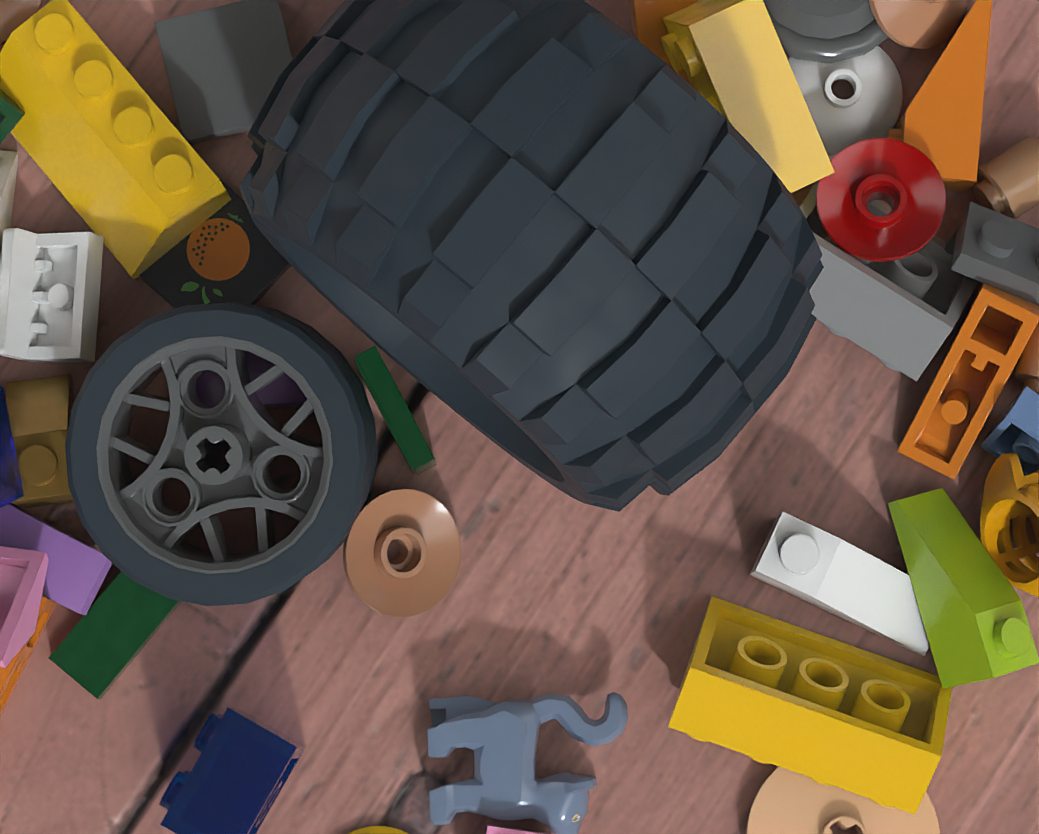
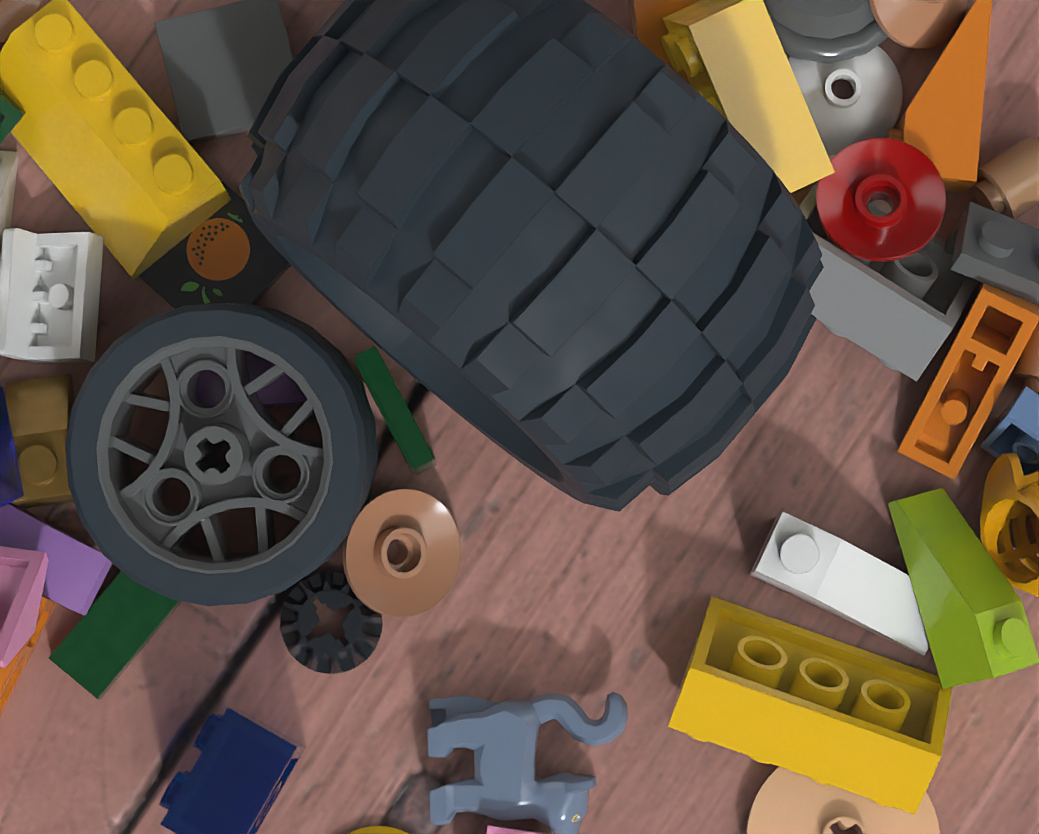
(326, 653): none -> black gear

